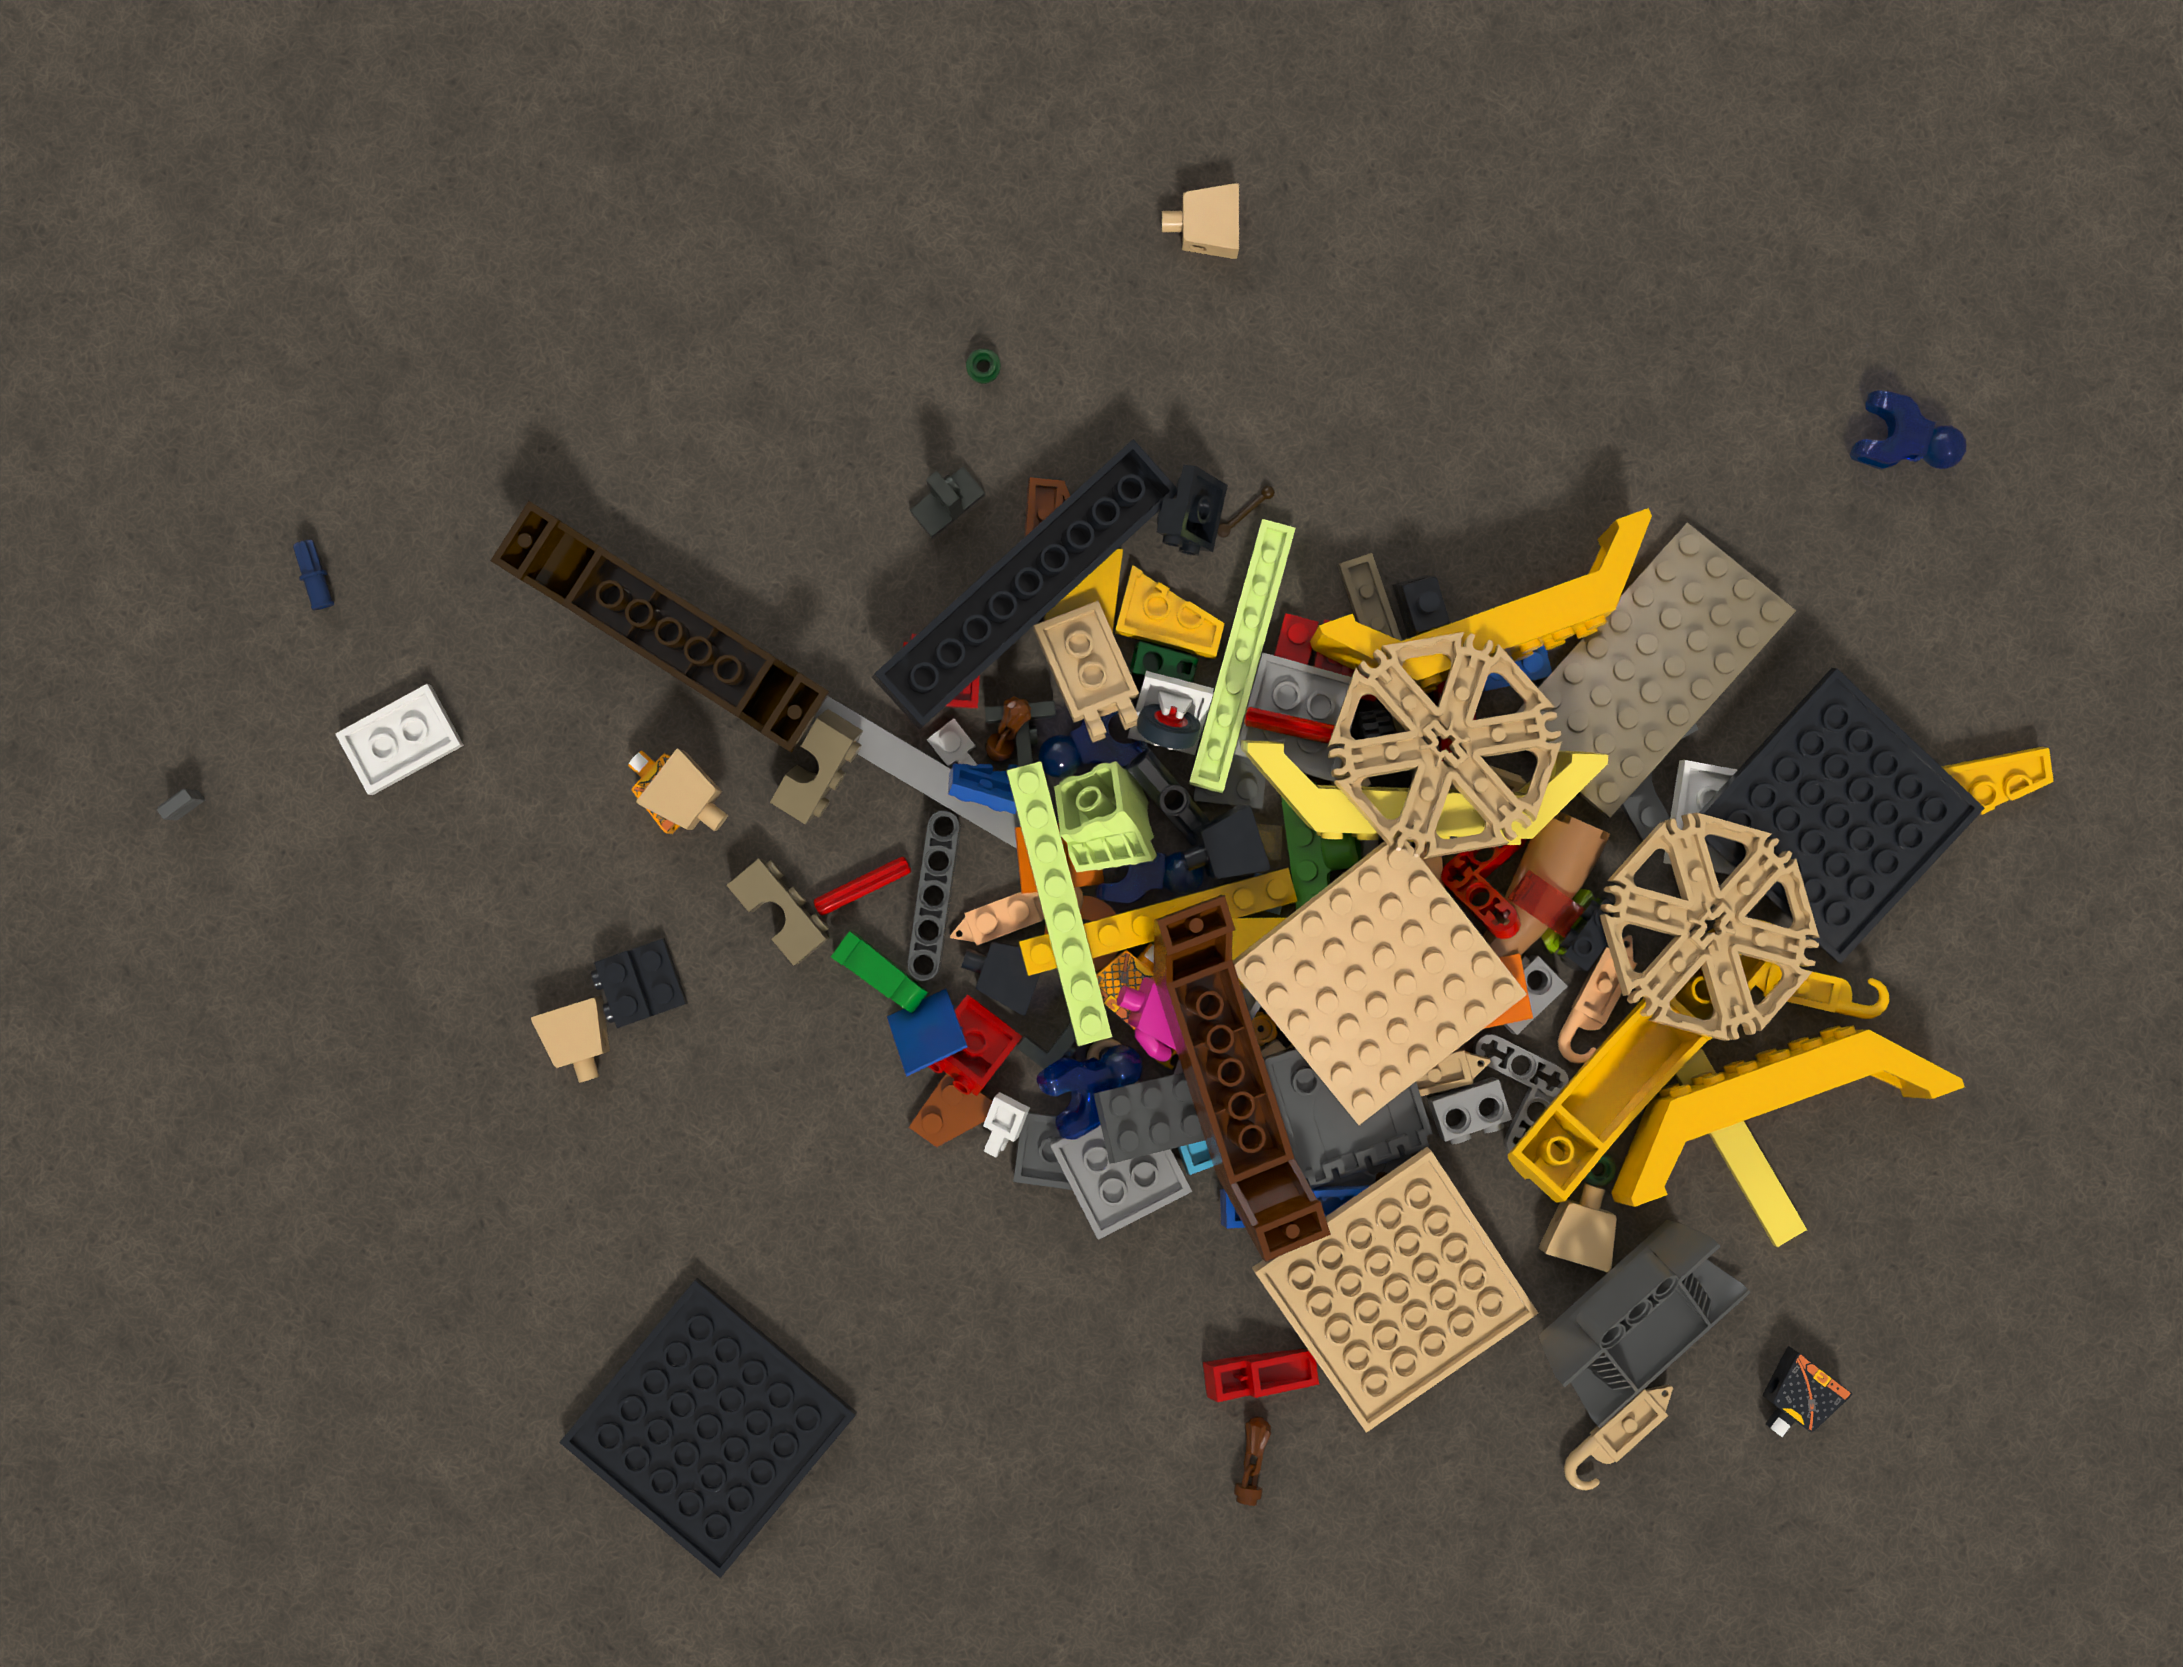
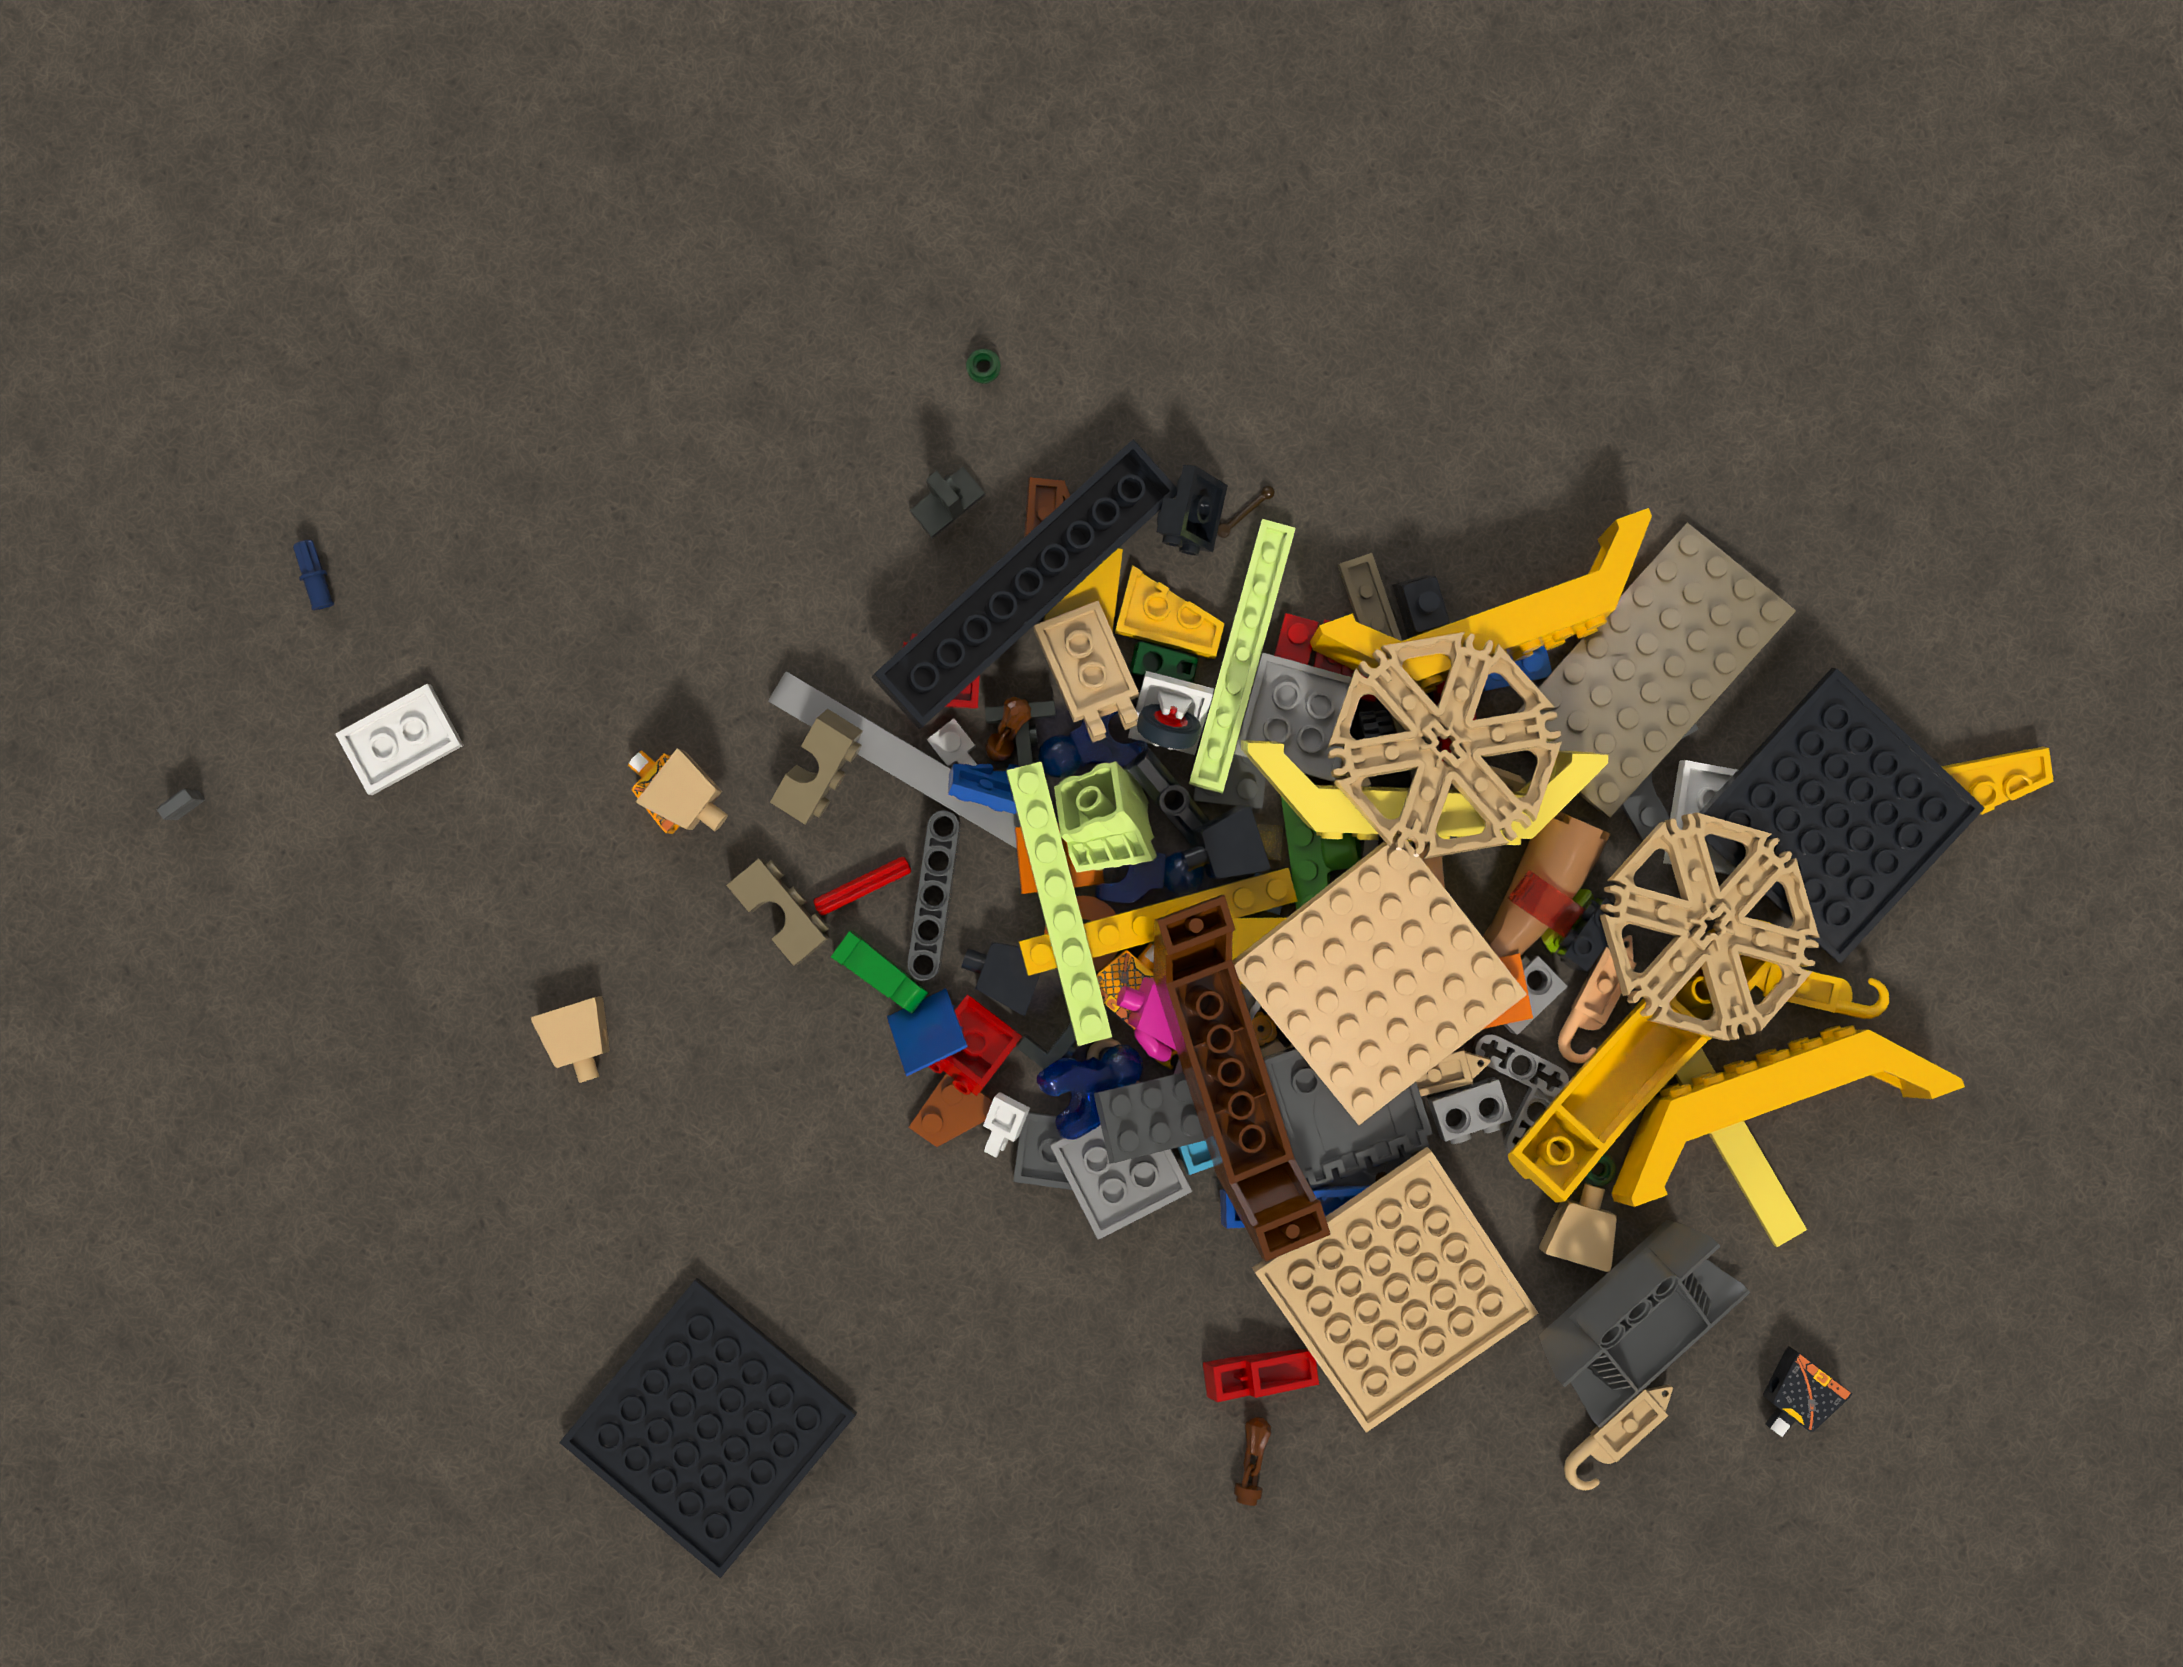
(638, 983): black plate -> none
(660, 626): dark brown slope -> none
(1003, 917): light nougat plate -> none
(1207, 221): tan torso -> none
(1288, 725): red axle -> none
(1475, 882): red beam -> none
(1908, 437): clear blue piece -> none

